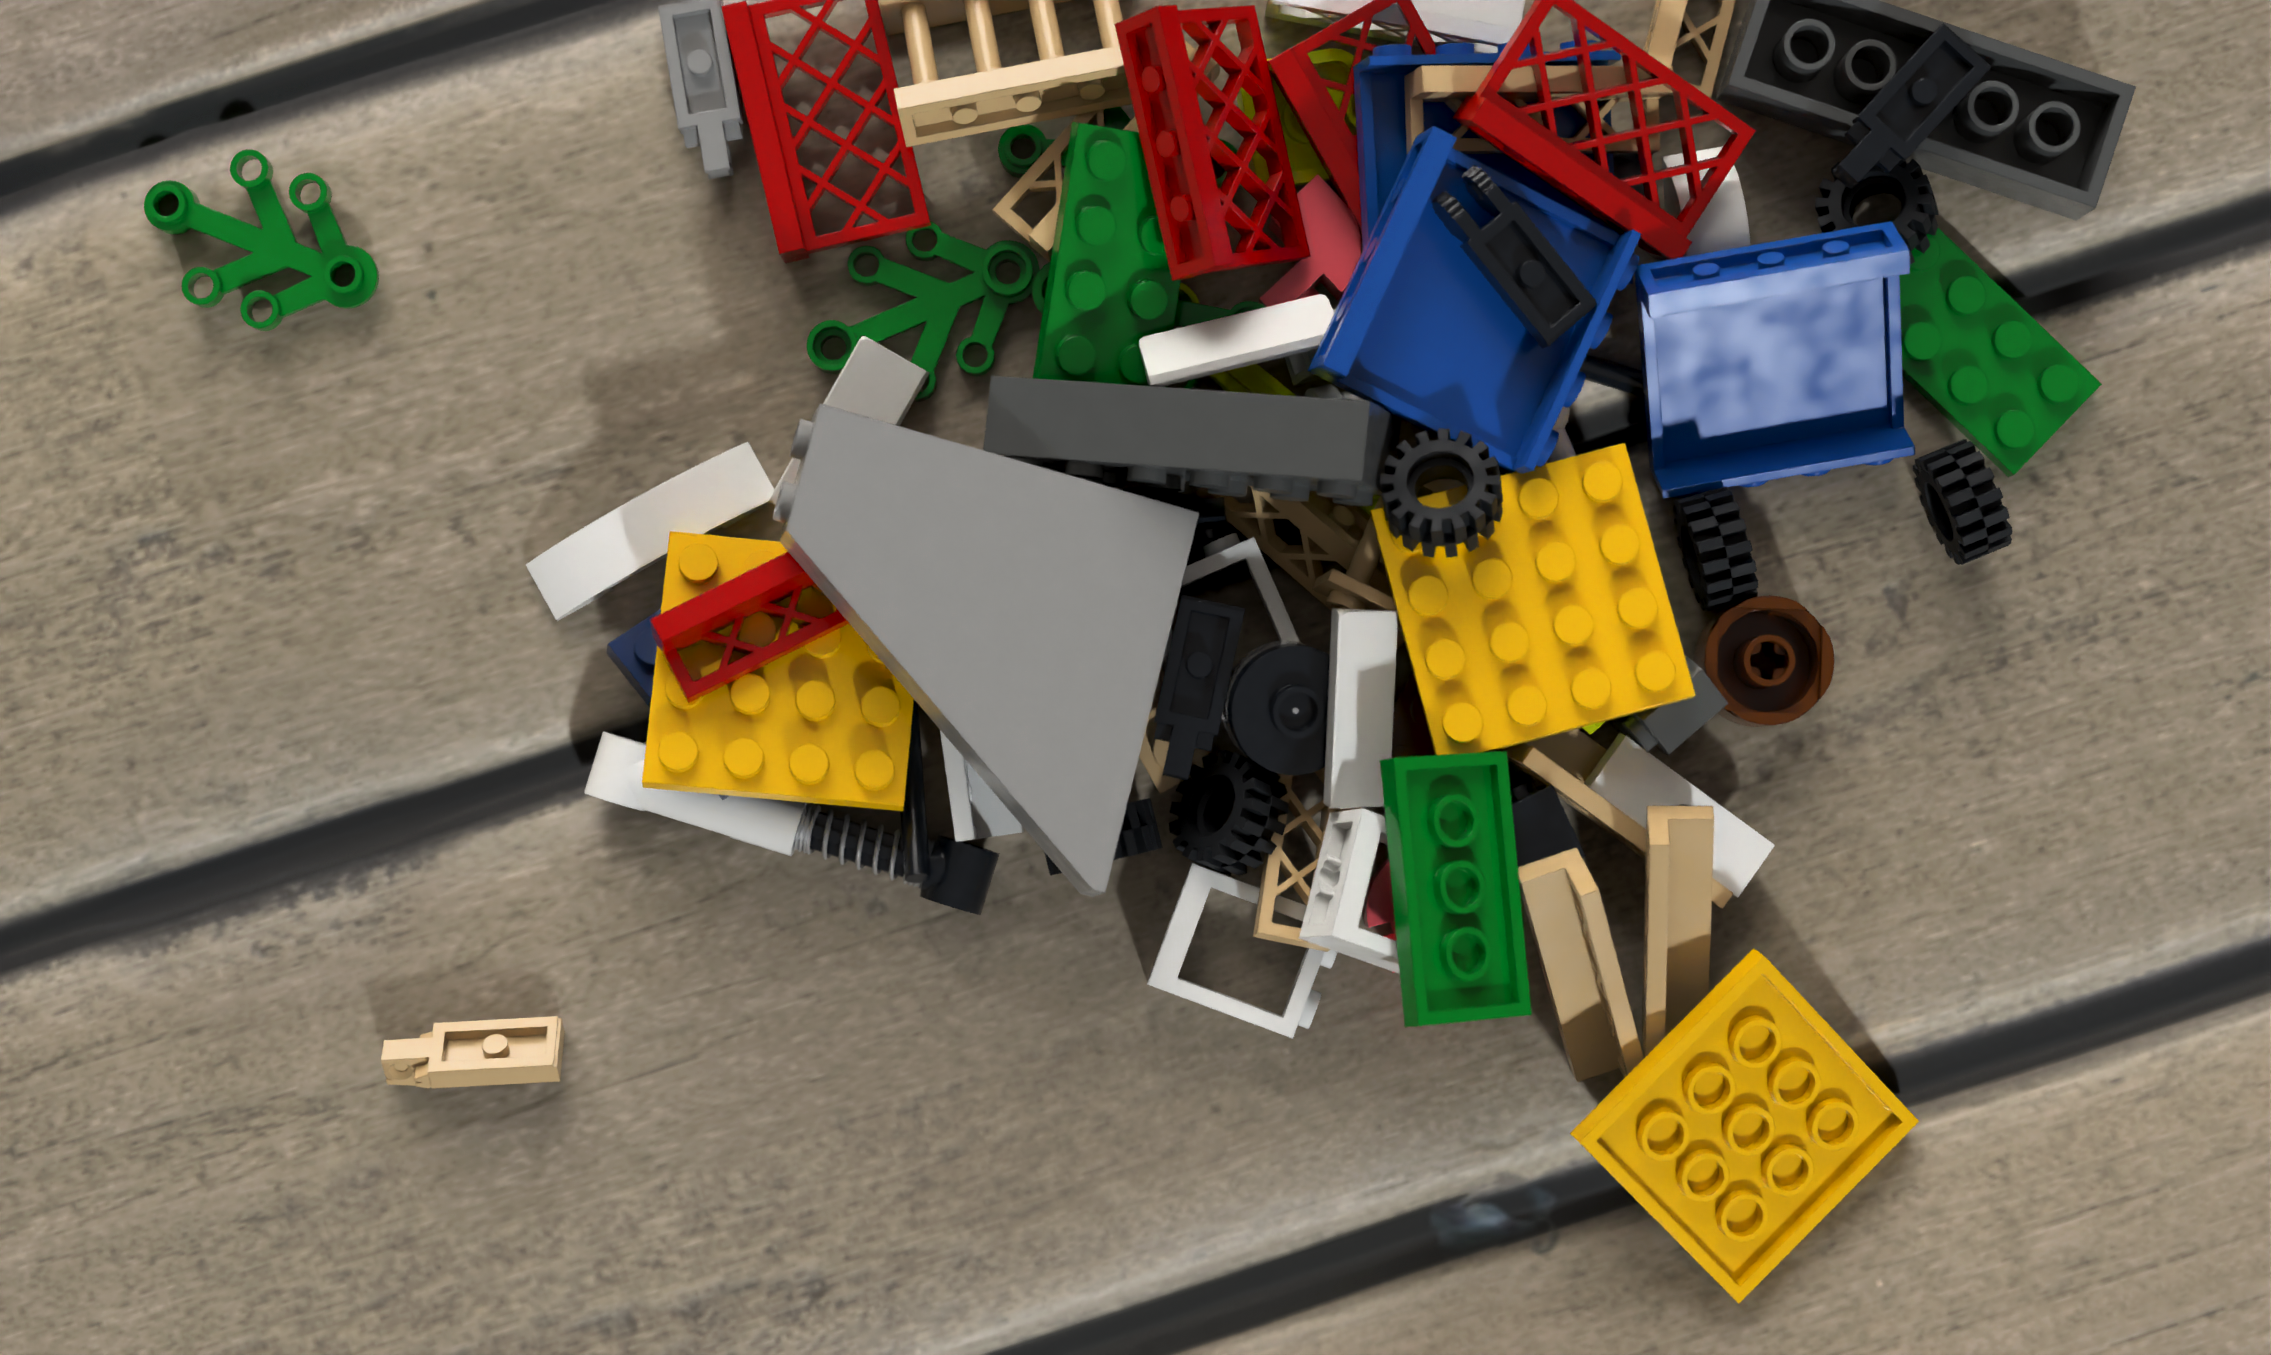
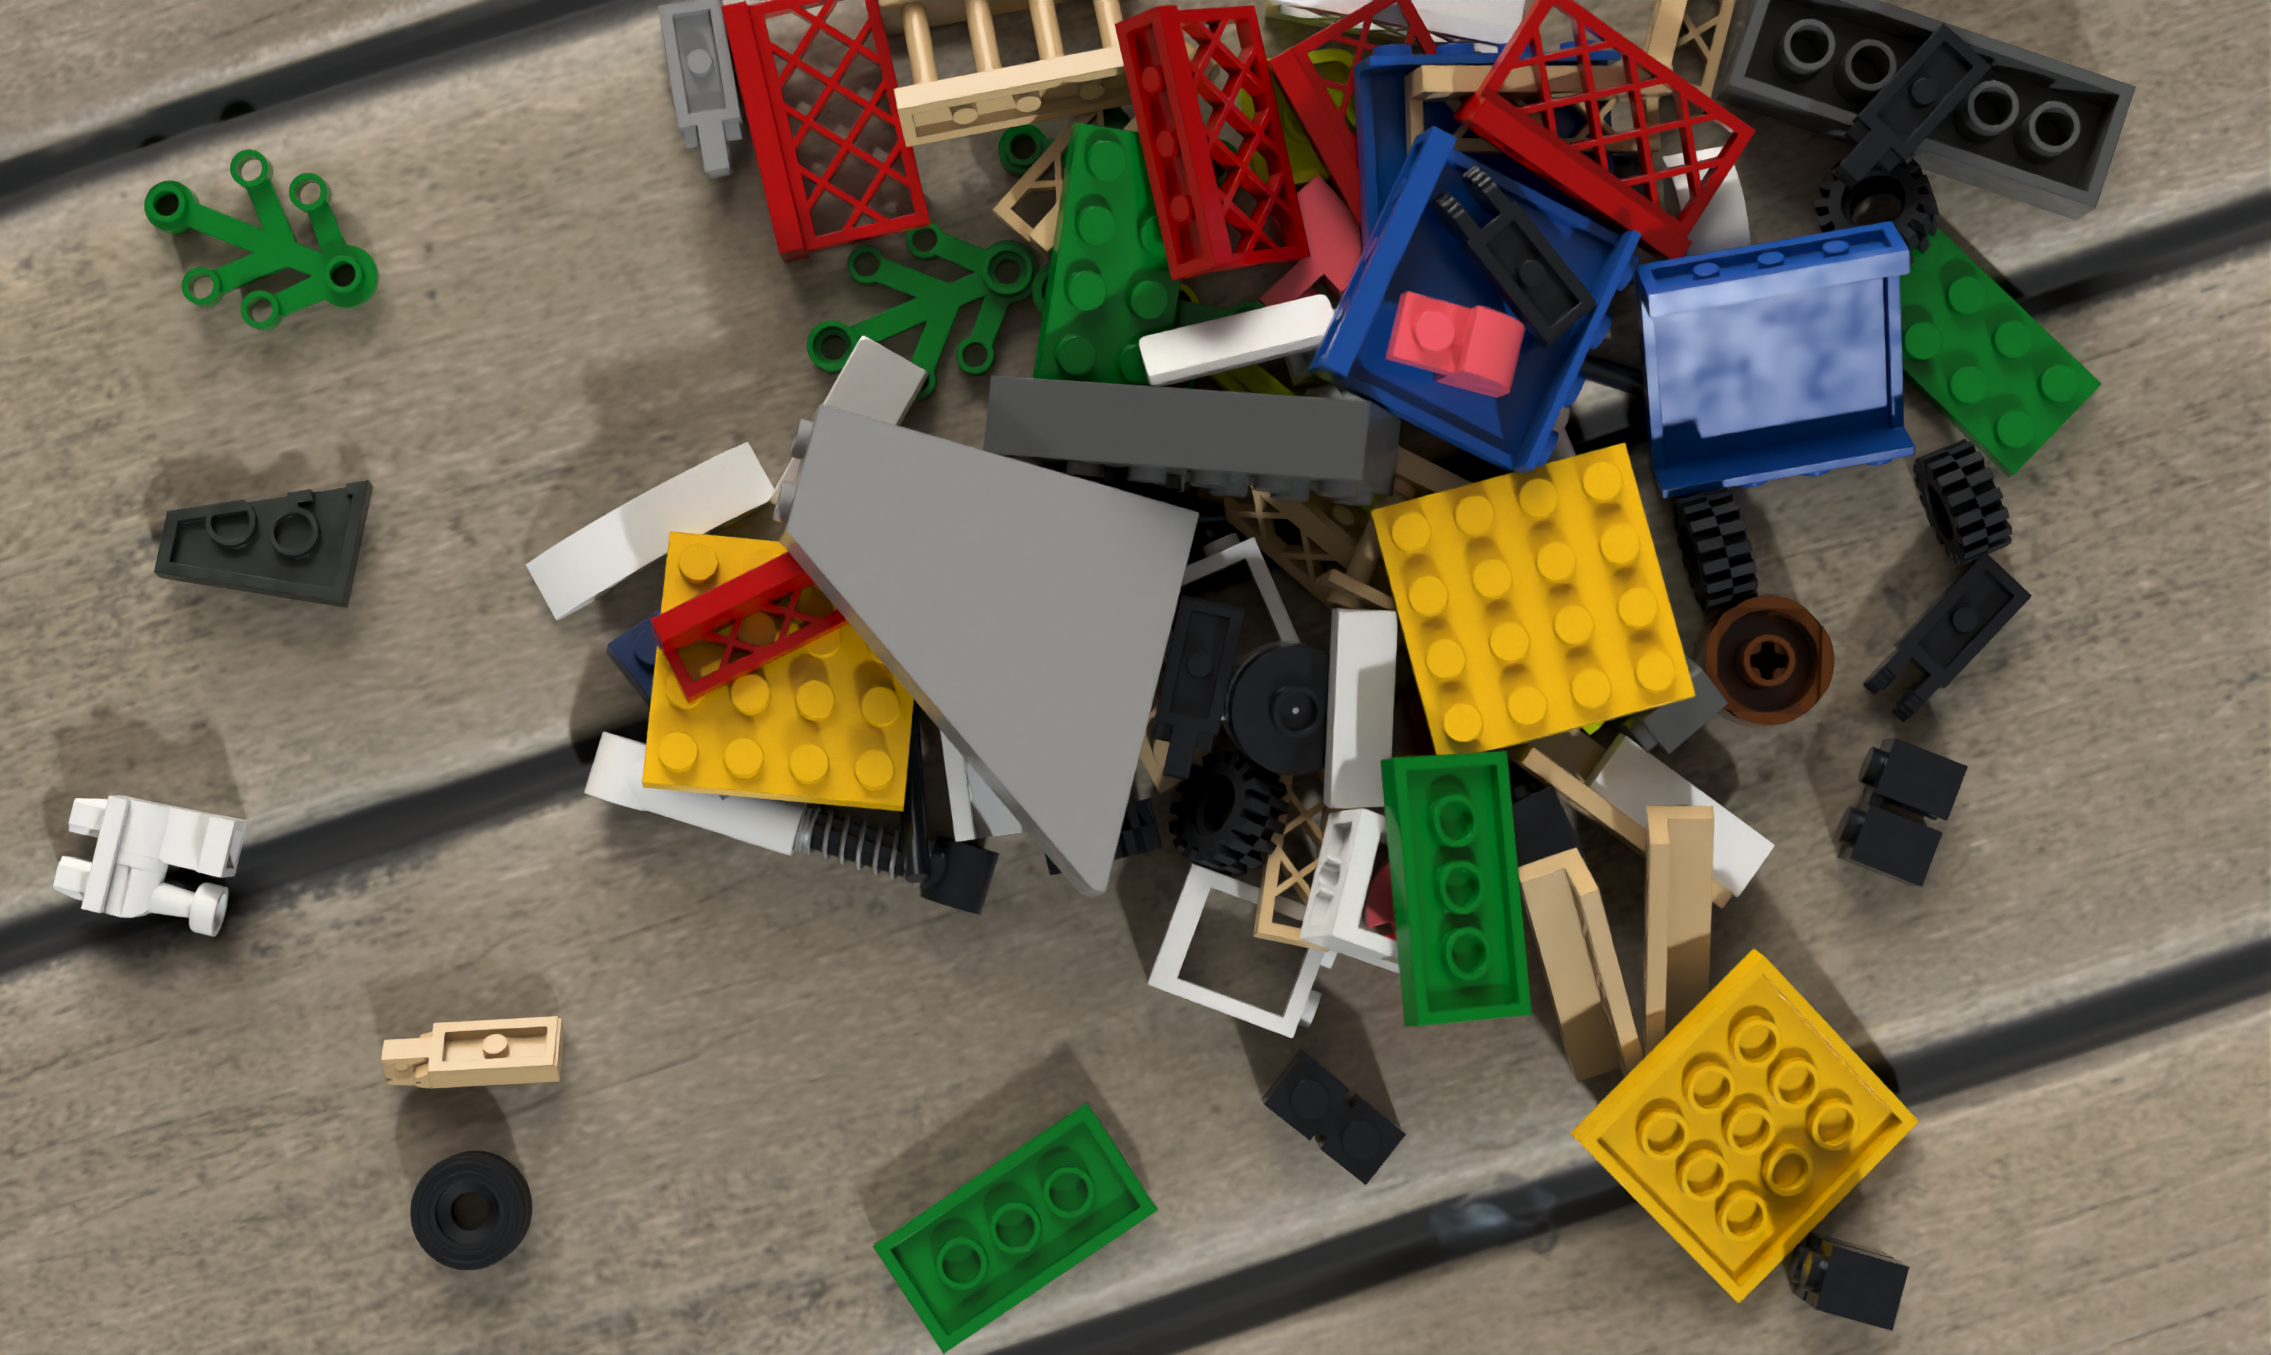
(133, 857): none -> white hips
(273, 547): none -> pearl dark grey wing
(435, 1219): none -> black tyre
(1015, 1227): none -> green plate
(1313, 1101): none -> black piece
(1436, 461): black tyre -> none
(1460, 344): none -> coral brick
(1848, 1280): none -> black piece
(1911, 781): none -> black piece
(1951, 632): none -> black hinge

